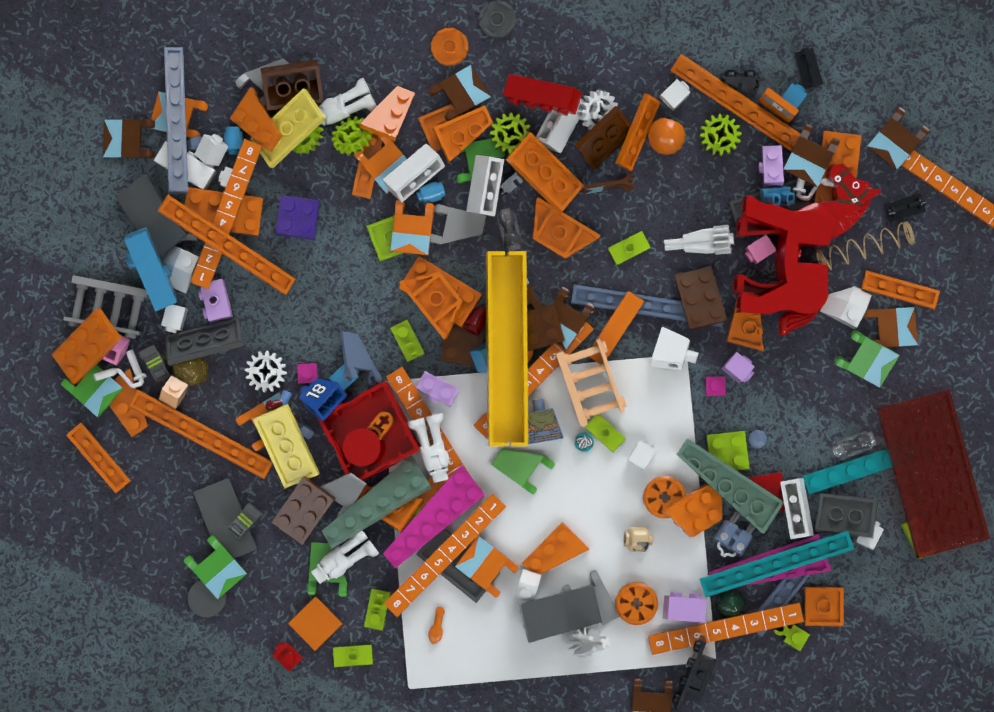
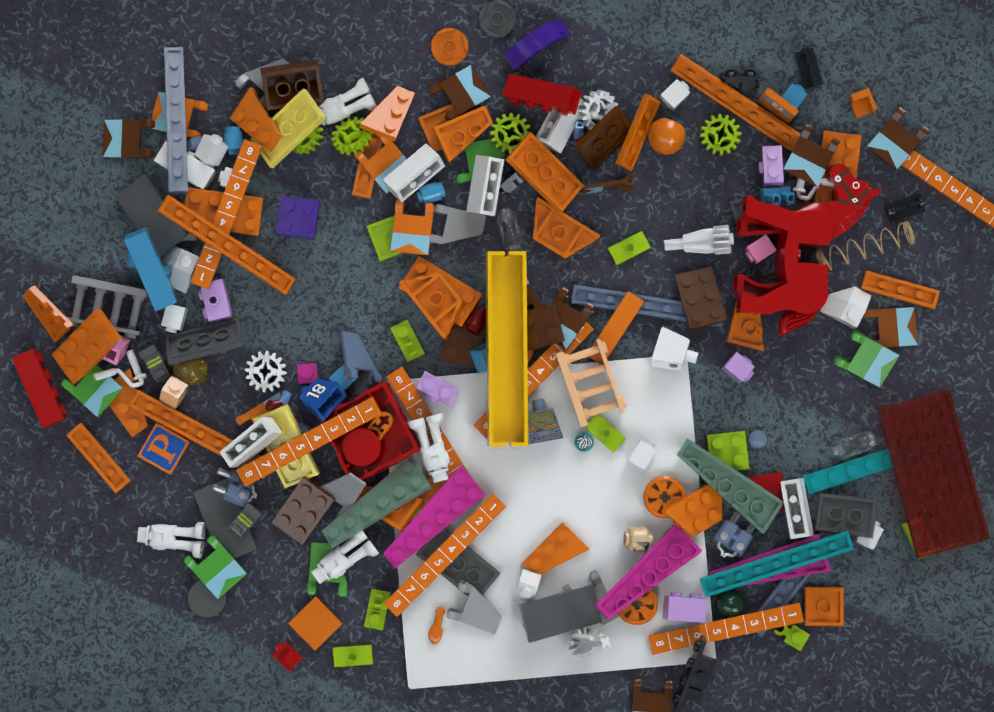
(39, 388): none -> red brick
(48, 314): none -> orange wing
(163, 448): none -> tile
(163, 537): none -> white piece
(235, 489): none -> sand blue piece
(251, 442): none -> white brick
(309, 441): none -> orange tile
(477, 610): none -> light grey flag
(483, 564): orange flag -> none
(520, 466): bright green flag -> none
(536, 42): none -> dark purple arch
(578, 131): none -> medium blue arm
(662, 560): none -> dark pink wing
(715, 386): dark pink plate -> none
(862, 103): none -> orange panel

